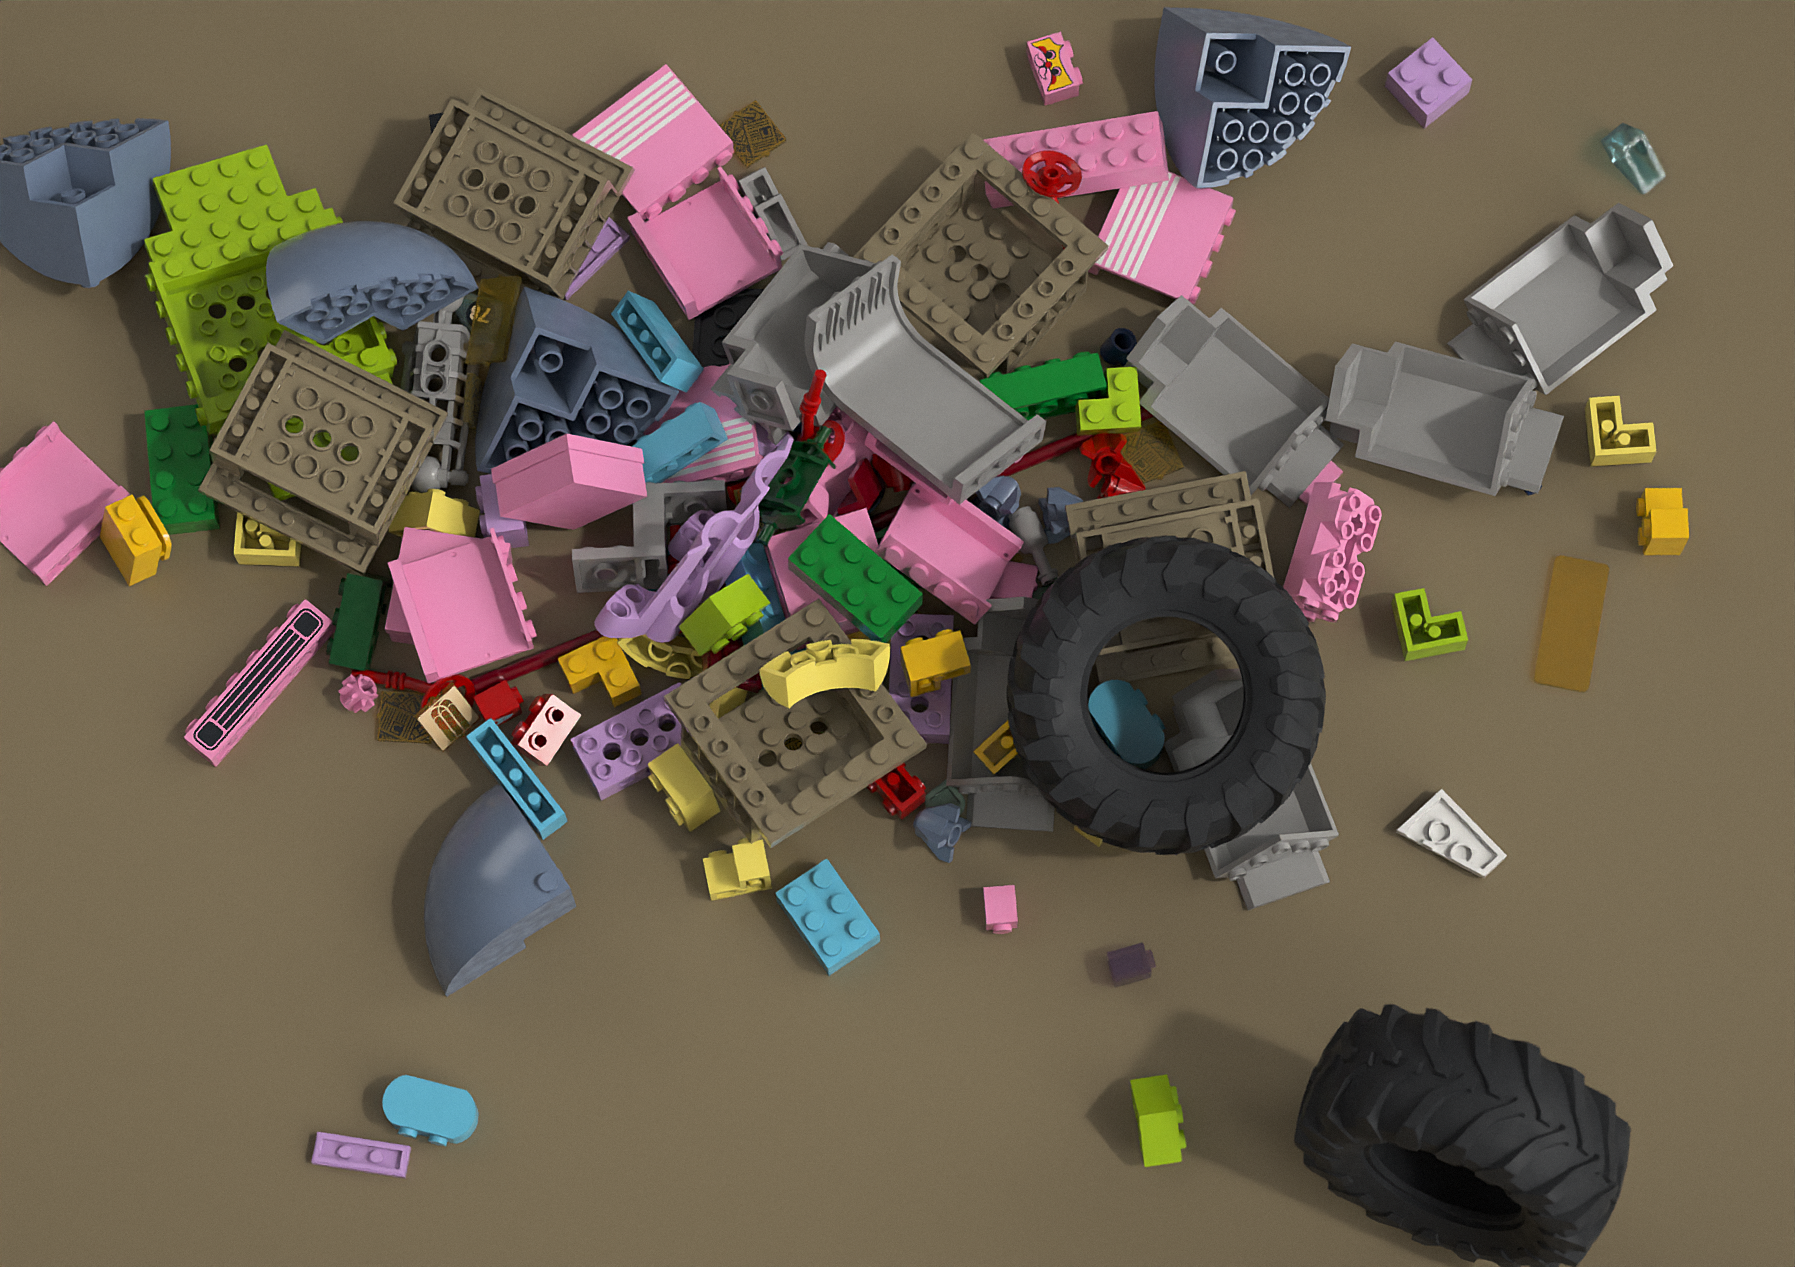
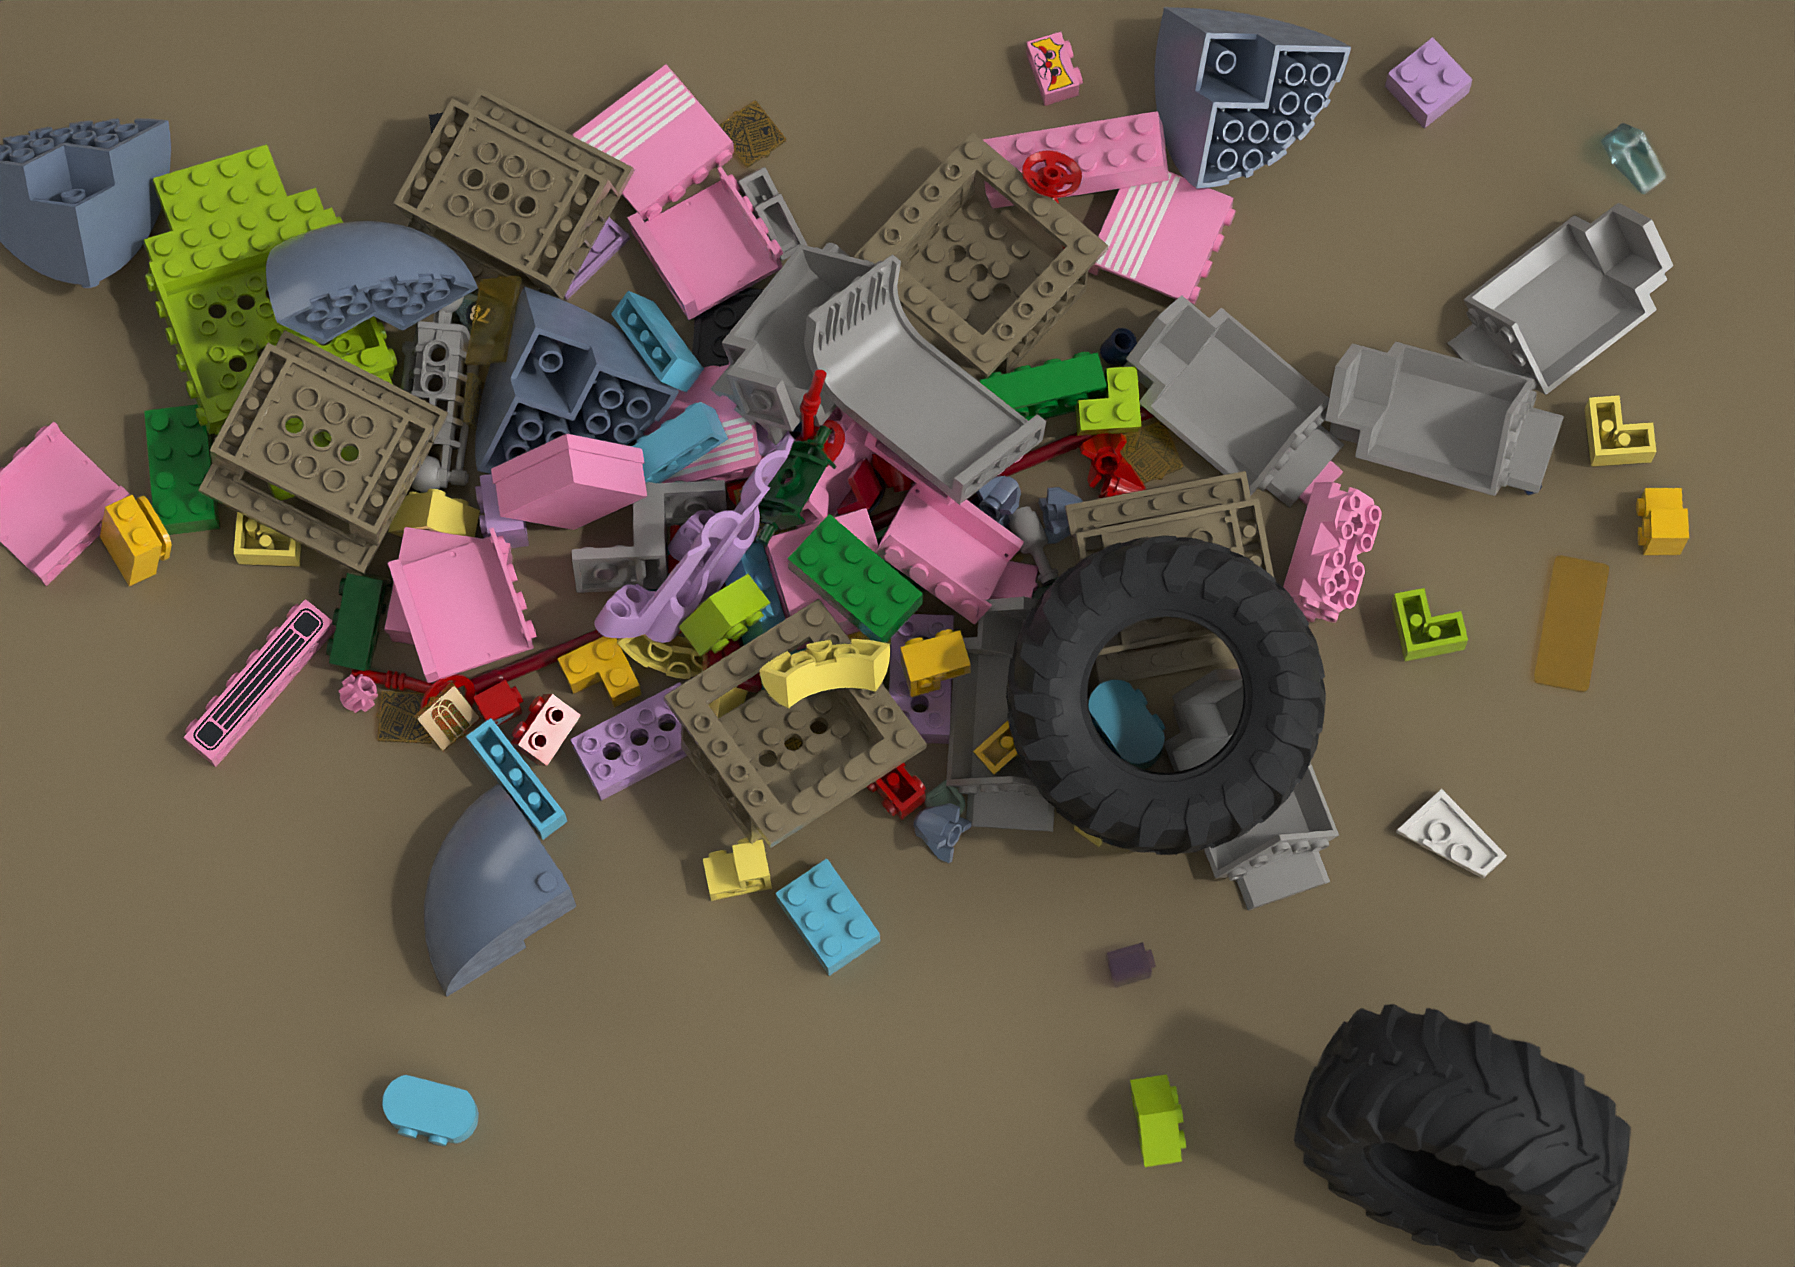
(361, 1155): lavender tile -> none
(688, 793): light yellow brick -> none
(1000, 908): bright pink brick -> none

